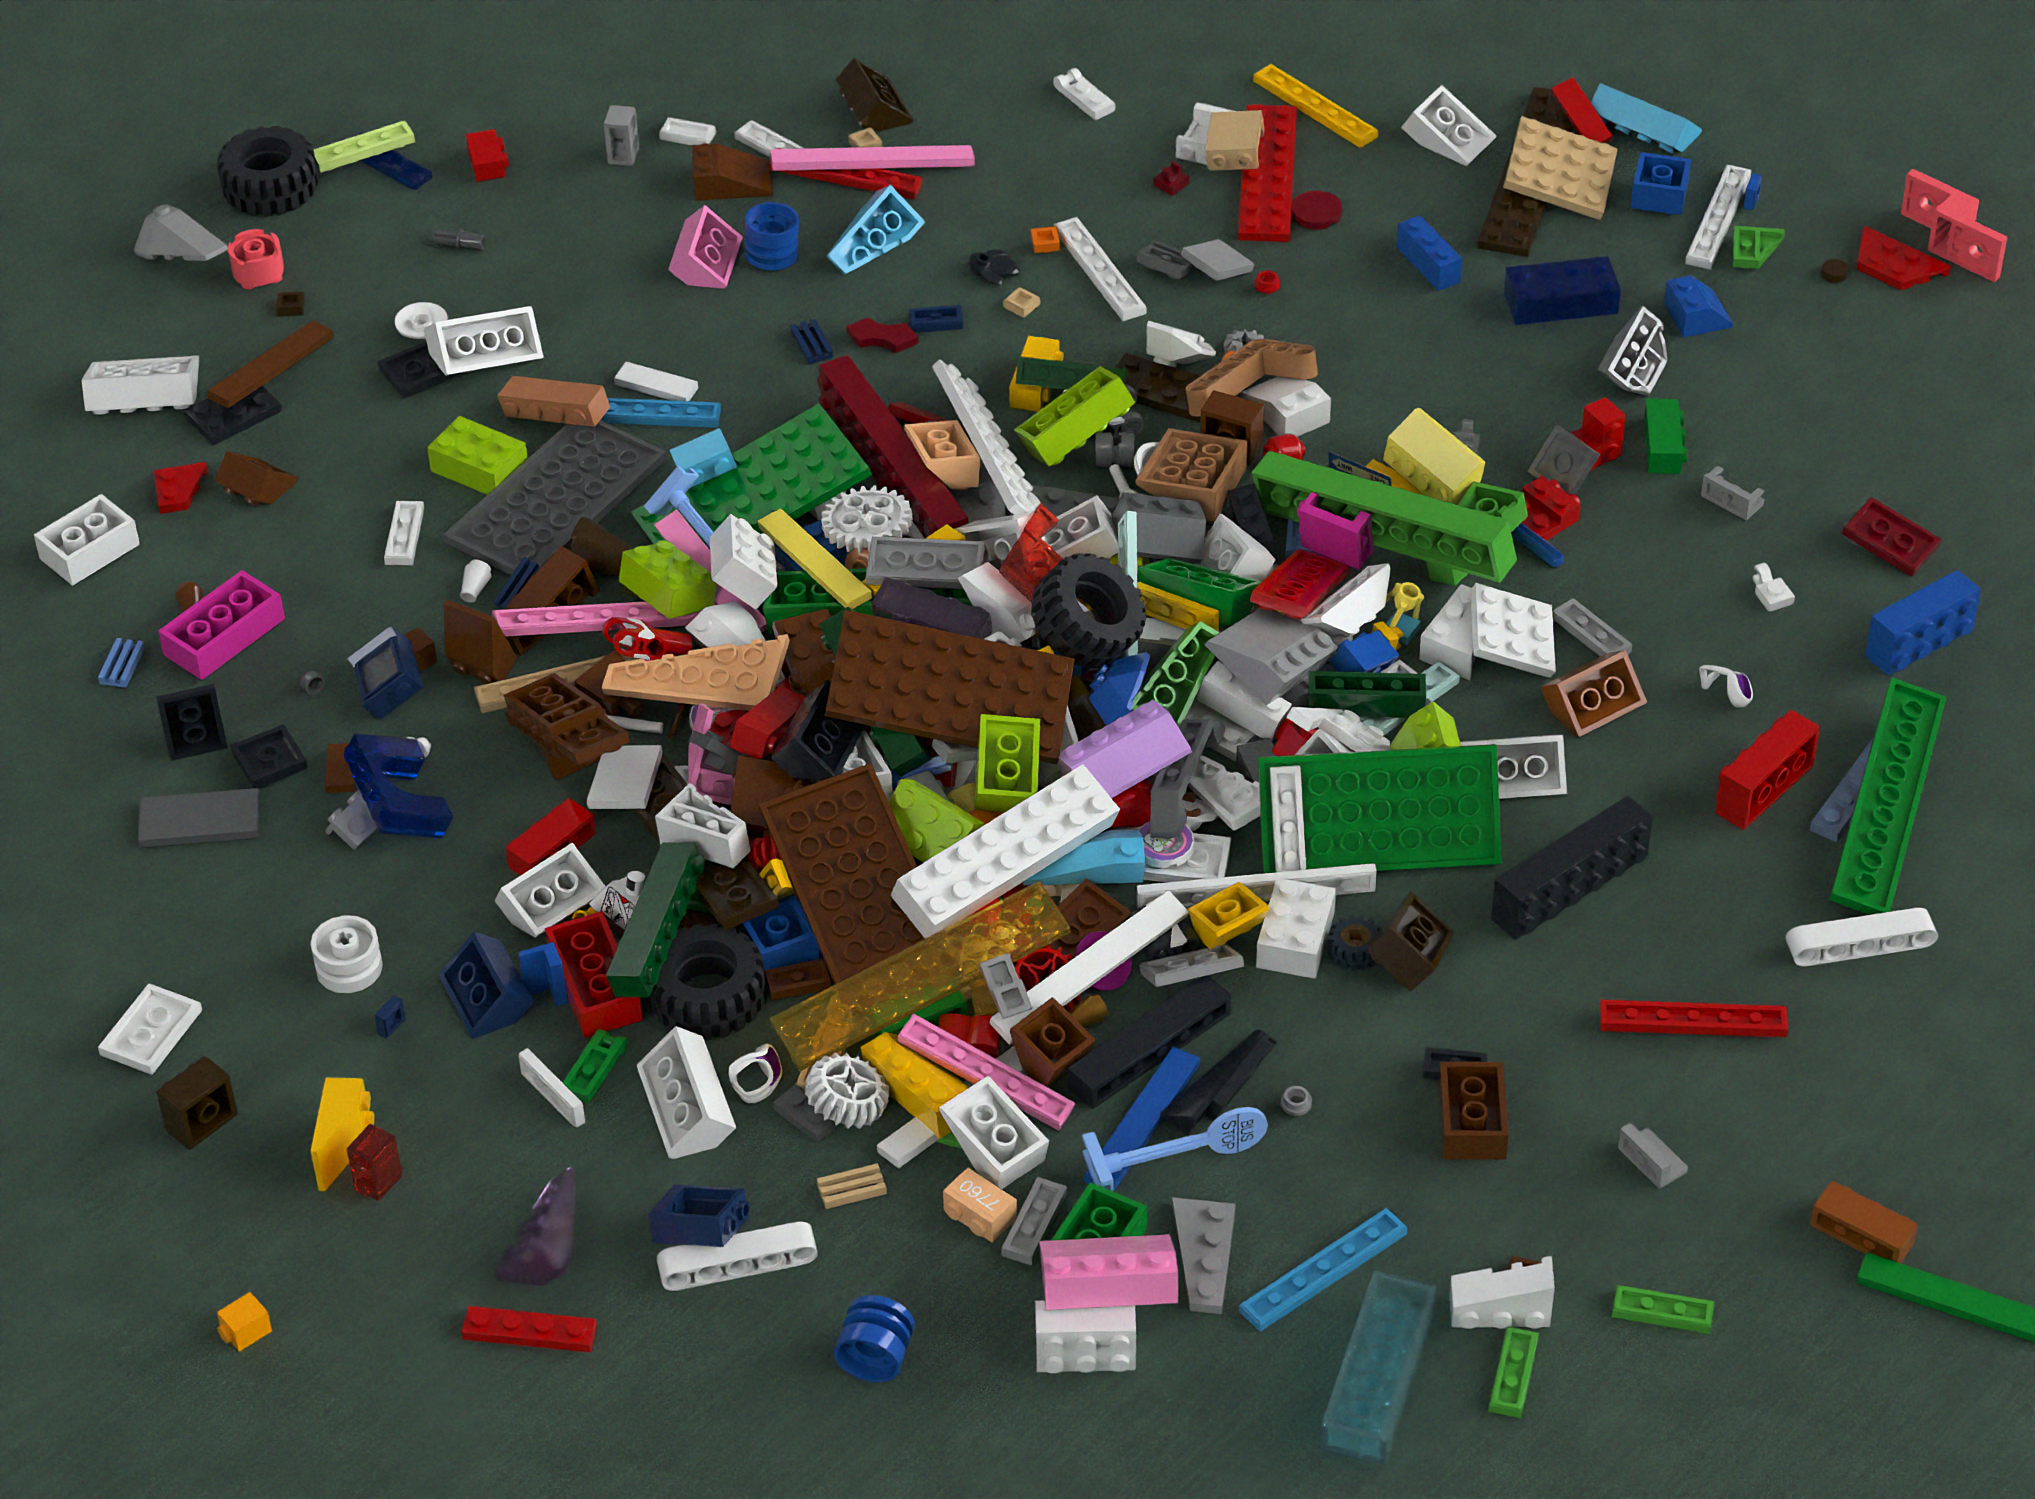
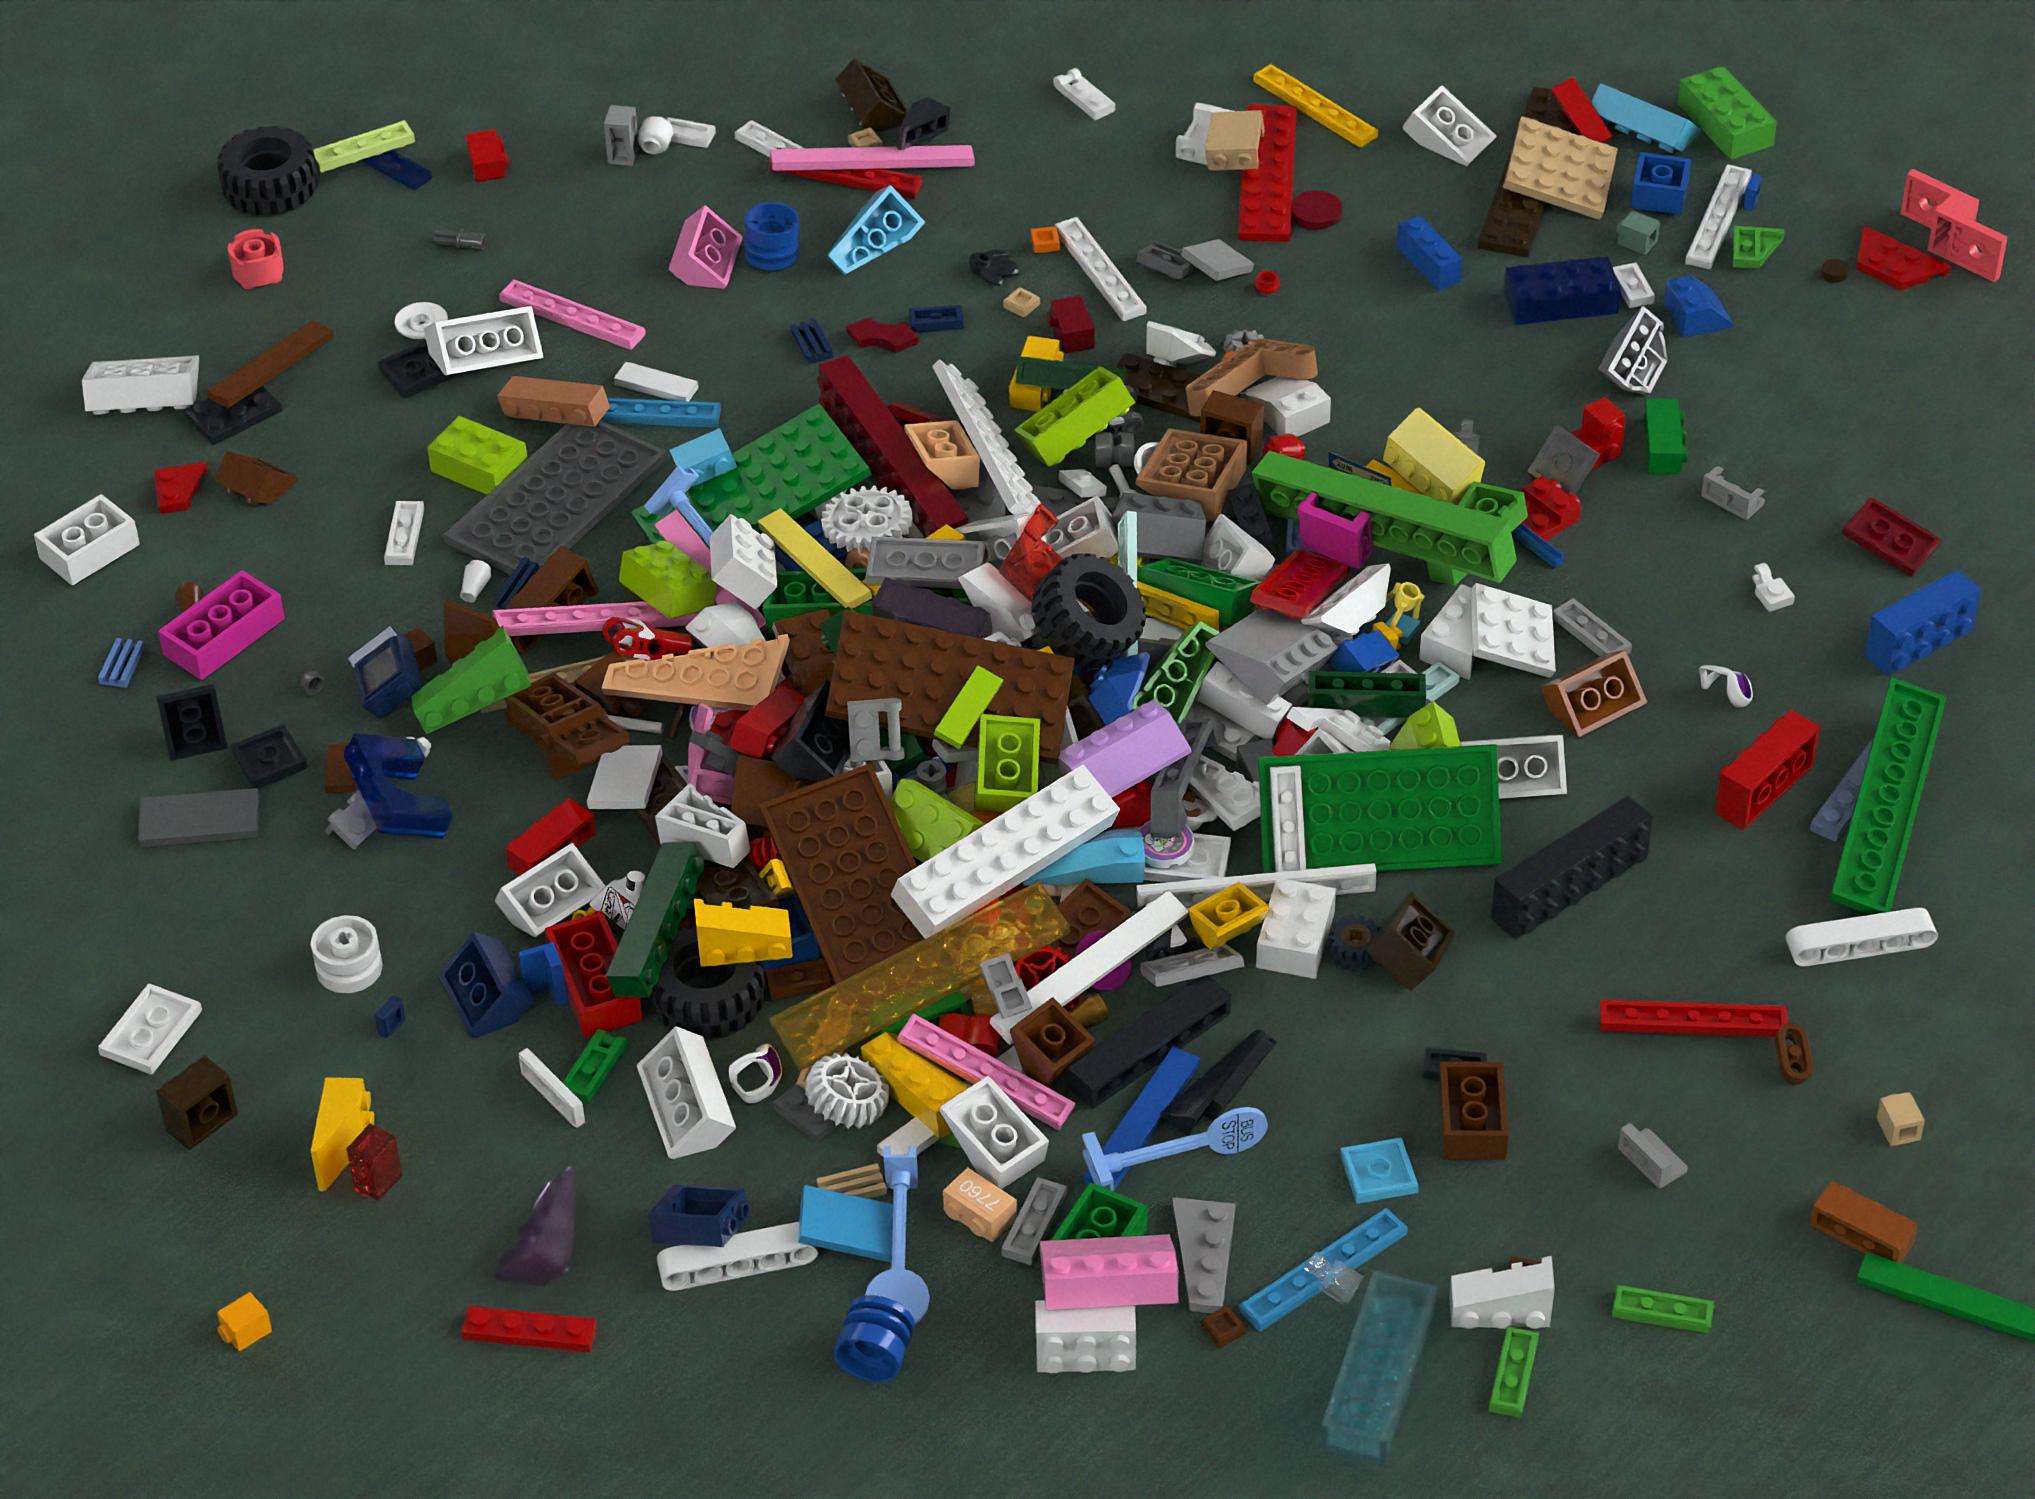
(174, 235): light grey wedge -> none
(290, 304): dark brown tile -> none
(472, 683): none -> bright green wedge
(573, 314): none -> bright pink tile
(598, 547): dark brown cone -> none
(655, 135): none -> white head
(728, 173): reddish brown slope -> none
(741, 935): none -> yellow wedge
(846, 1223): none -> dark azure tile
(864, 730): none -> light grey plate
(899, 1283): none -> light blue piece
(923, 120): none -> black slope
(932, 775): none -> dark grey wheel
(968, 707): none -> lime tile
(1071, 324): none -> dark red brick
(1082, 483): none -> white plate
(1171, 179): dark red tile -> none
(1223, 1327): none -> reddish brown tile
(1296, 1101): light grey plate -> none
(1337, 1279): none -> clear plate
(1379, 1170): none -> medium azure tile
(1633, 285): none -> white plate
(1638, 232): none -> sand green brick
(1727, 112): none -> bright green brick
(1795, 1055): none -> reddish brown plate
(1900, 1119): none -> tan brick

